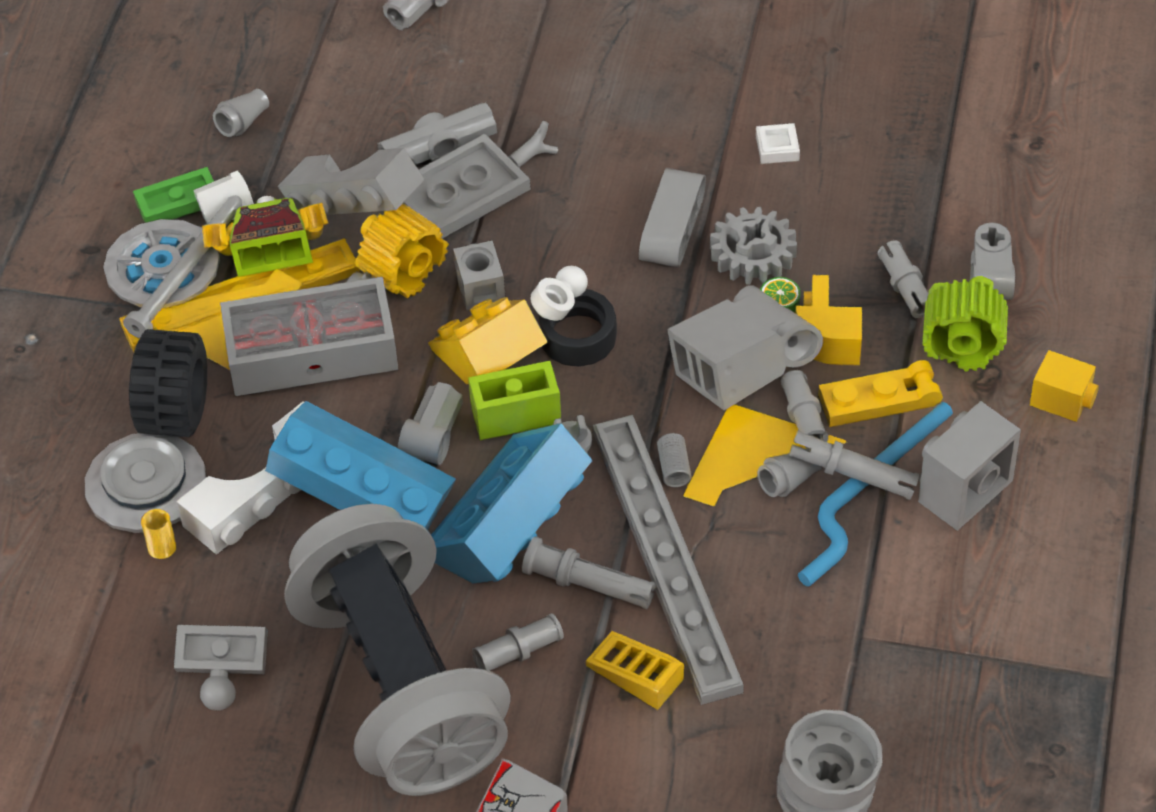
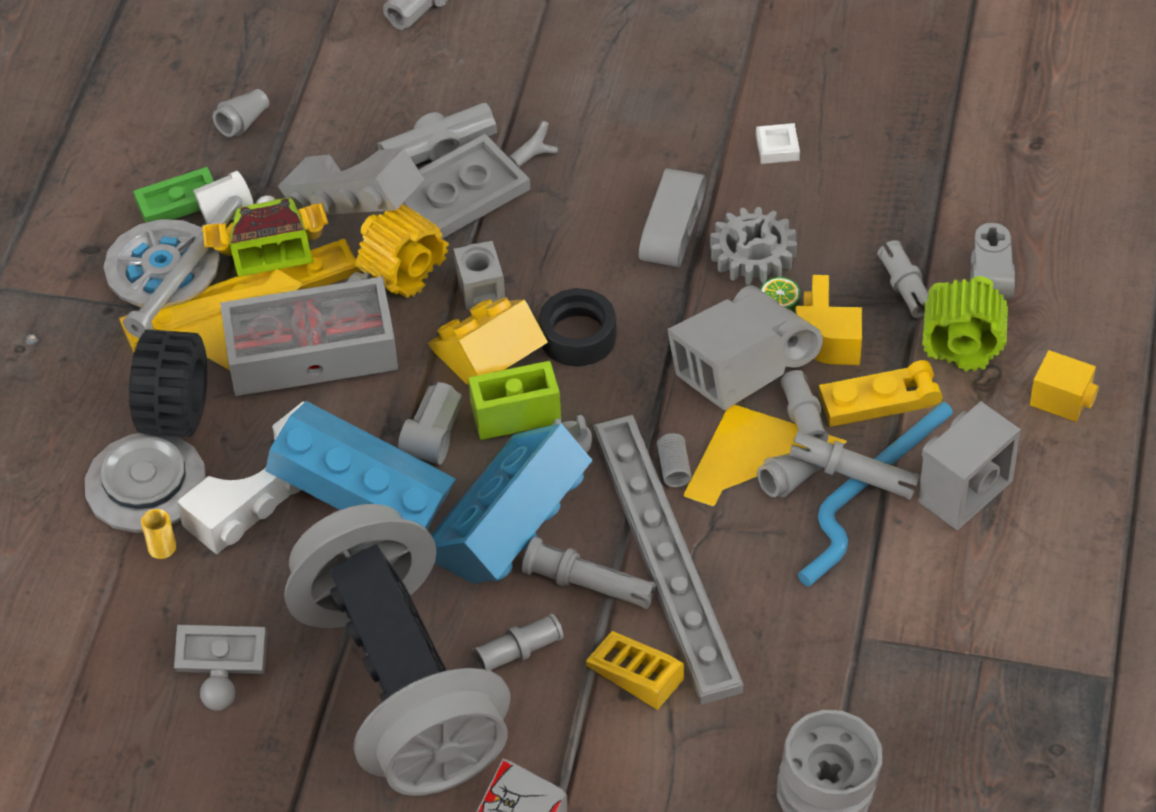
(556, 296): white plate -> none

